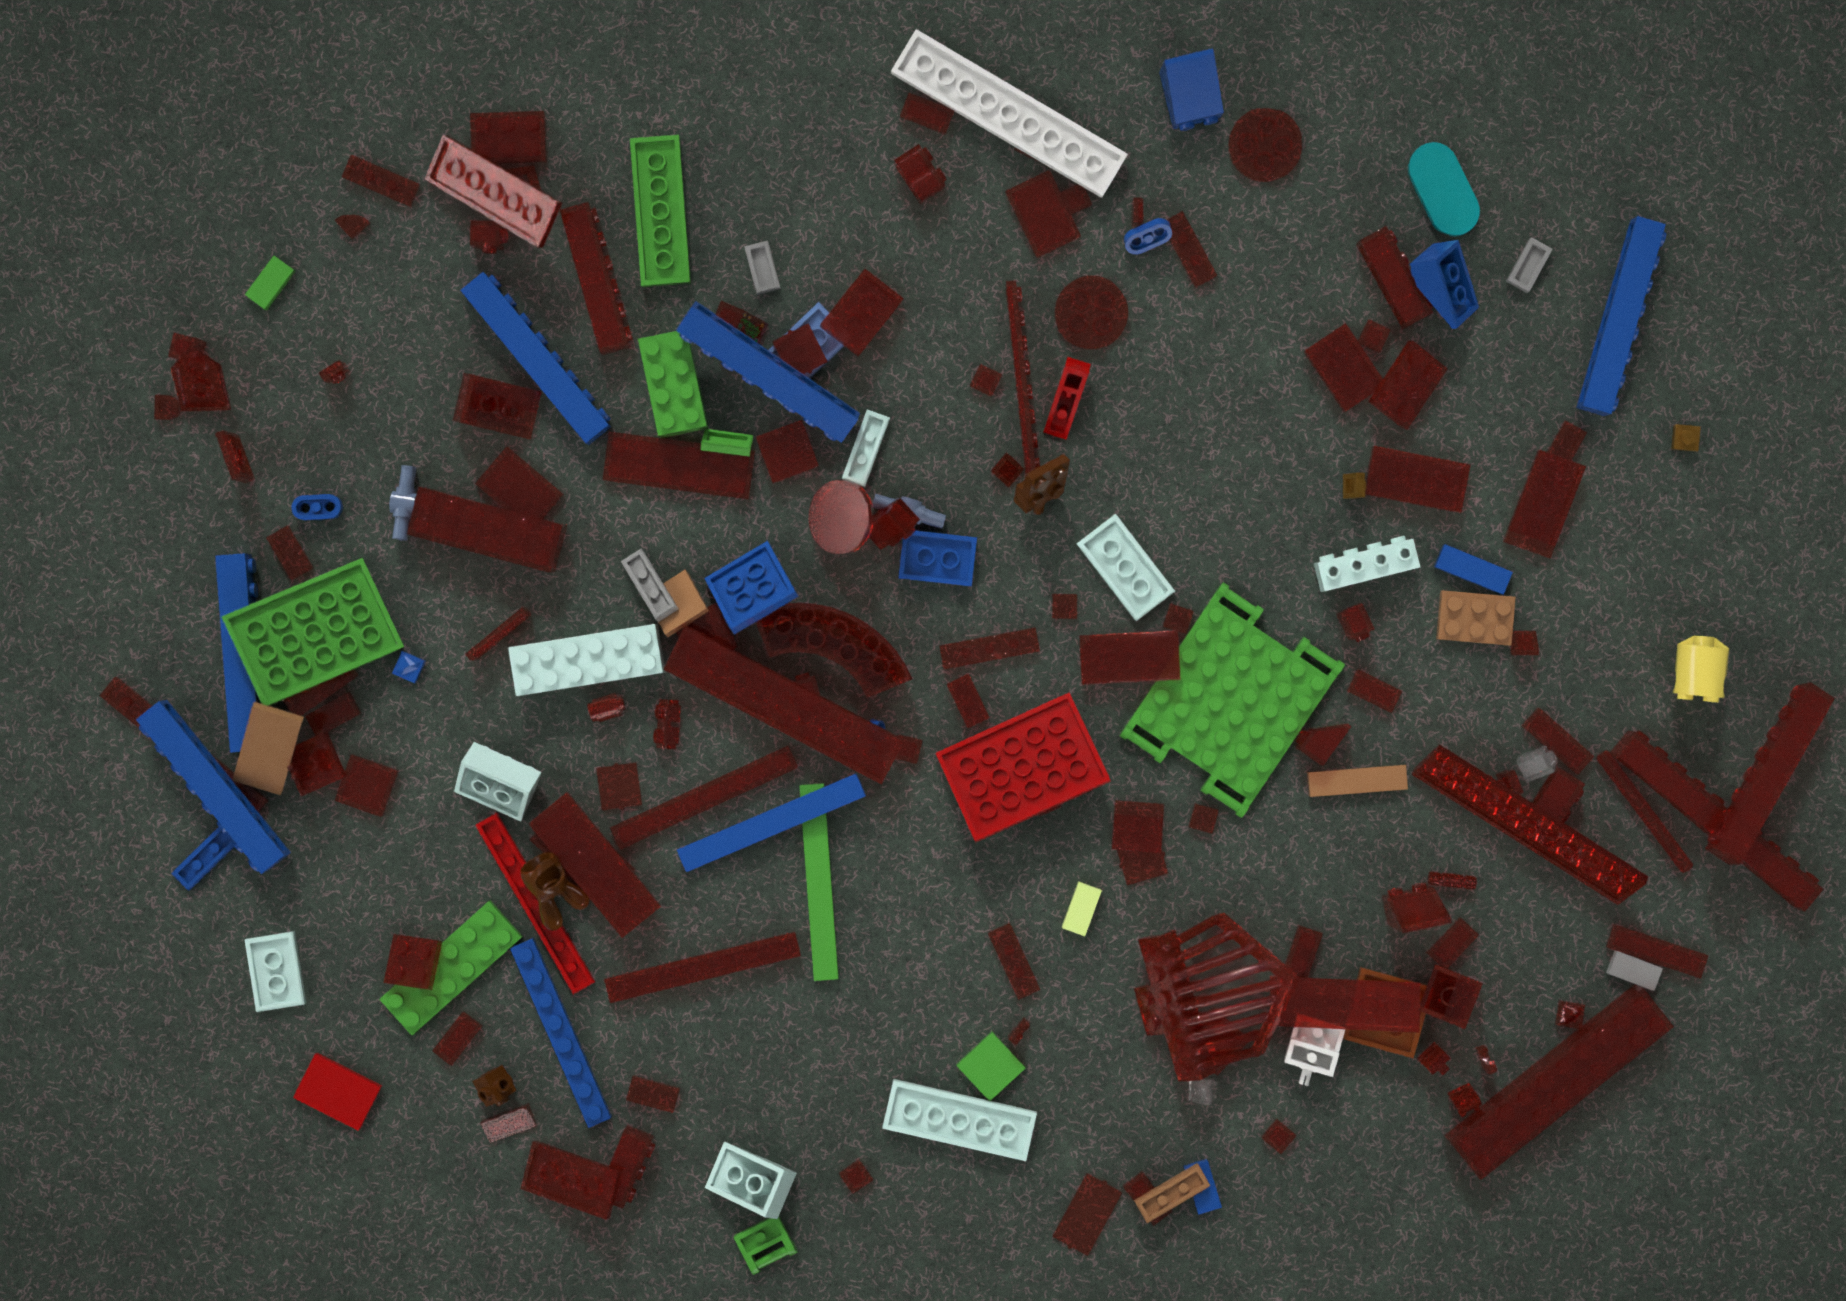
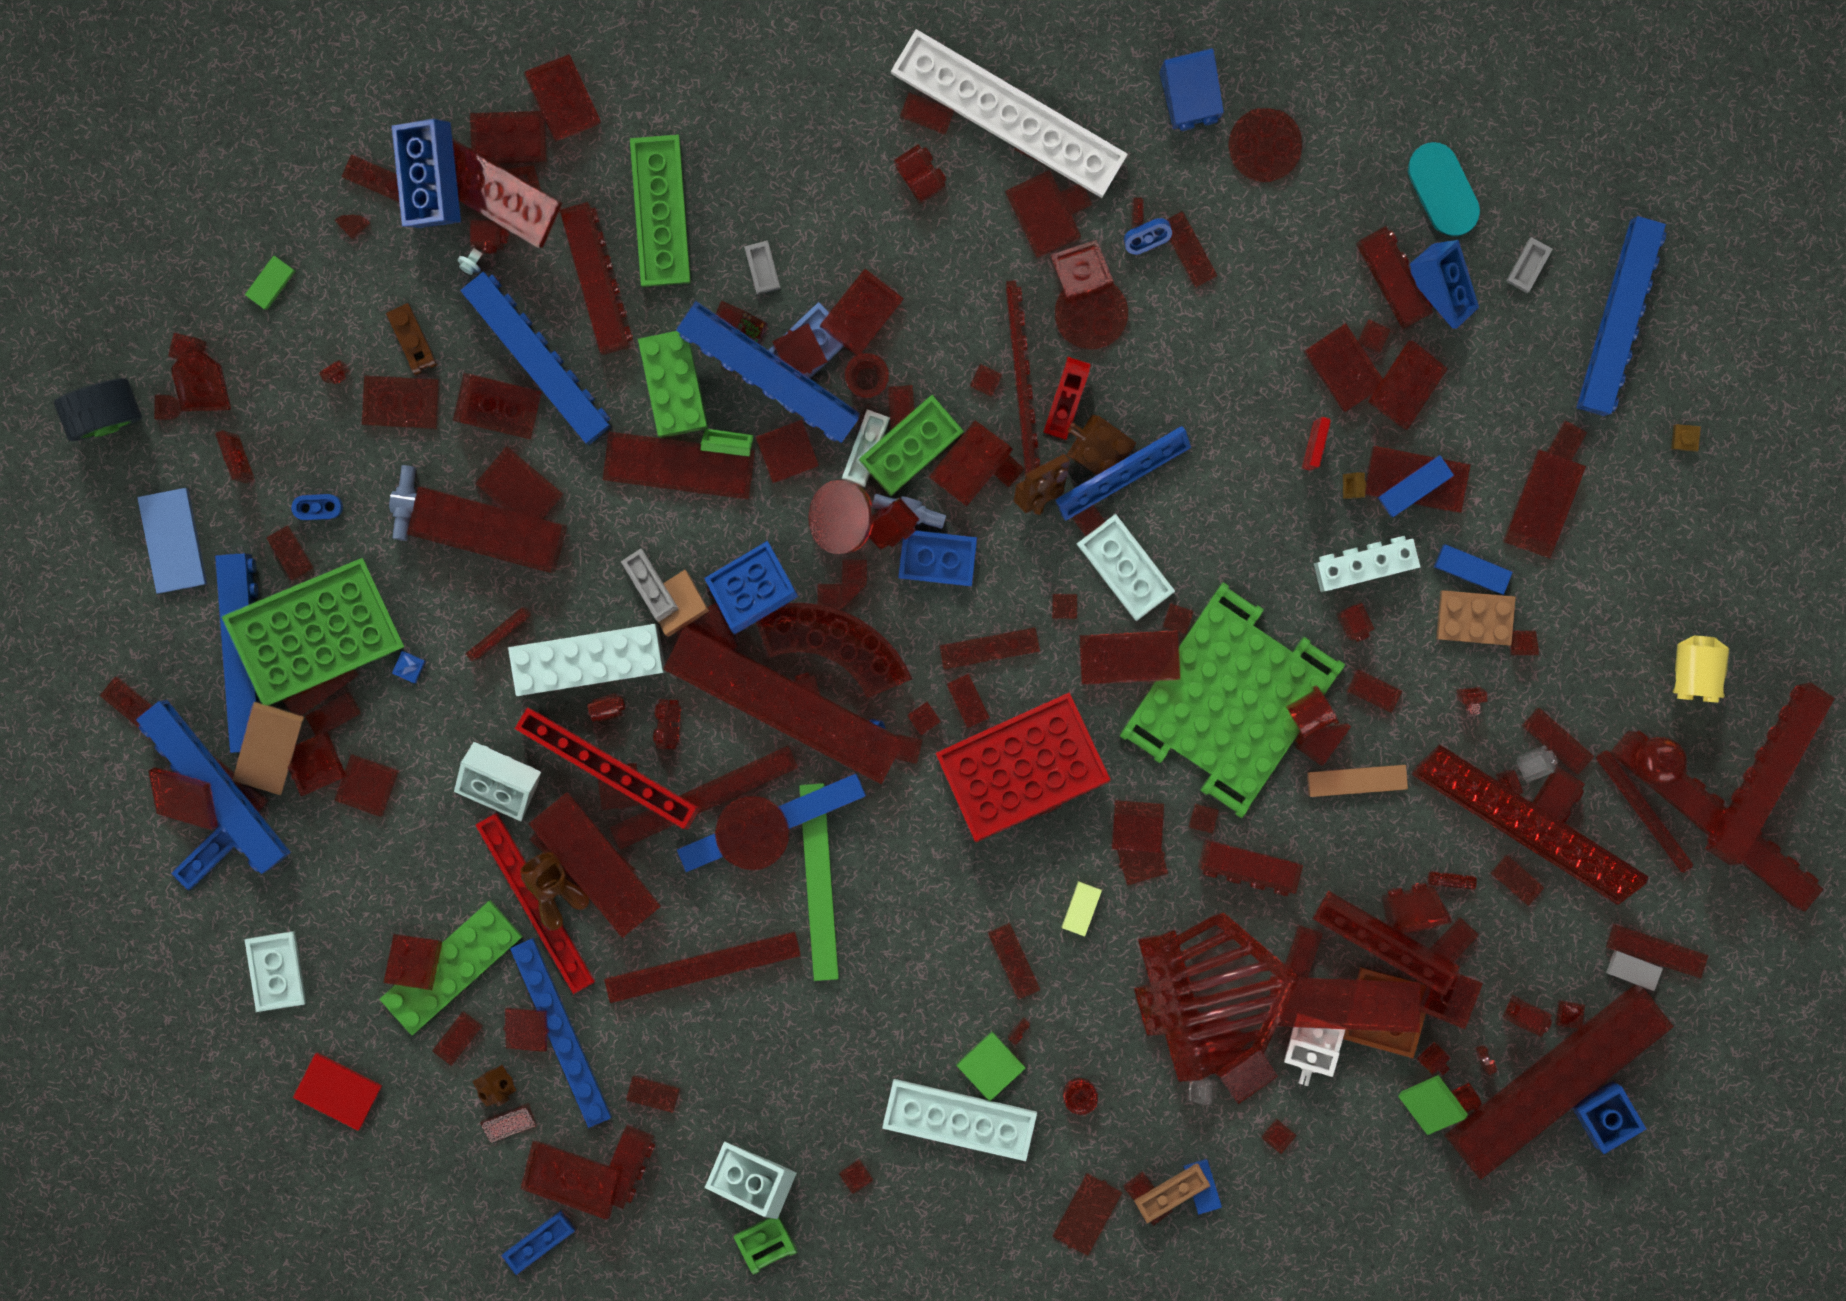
(97, 409): none -> black wheel
(172, 540): none -> medium blue tile
(183, 798): none -> clear red tile
(400, 402): none -> clear red tile
(411, 338): none -> reddish brown plate
(426, 173): none -> blue brick
(469, 264): none -> light aqua plate
(526, 1029): none -> clear red piece
(538, 1242): none -> blue tile
(562, 97): none -> clear red plate
(607, 768): none -> red brick
(752, 833): none -> clear red tile
(853, 581): none -> clear red tile
(866, 361): none -> clear red piece
(900, 403): none -> clear red tile
(911, 445): none -> bright green tile
(924, 718): none -> clear red plate
(970, 463): none -> clear red plate
(1080, 1096): none -> clear red wheel
(1082, 270): none -> clear red tile
(1088, 520): none -> clear red tile
(1099, 445): none -> reddish brown plate
(1123, 473): none -> blue tile
(1247, 1074): none -> clear red tile
(1250, 866): none -> clear red brick
(1312, 712): none -> clear red piece
(1316, 443): none -> red tile
(1386, 943): none -> clear red brick
(1415, 486): none -> blue tile
(1433, 1105): none -> bright green tile
(1472, 698): none -> clear red tile
(1517, 880): none -> clear red tile
(1527, 1016): none -> clear red brick
(1608, 1117): none -> blue brick
(1660, 761): none -> clear red cylinder

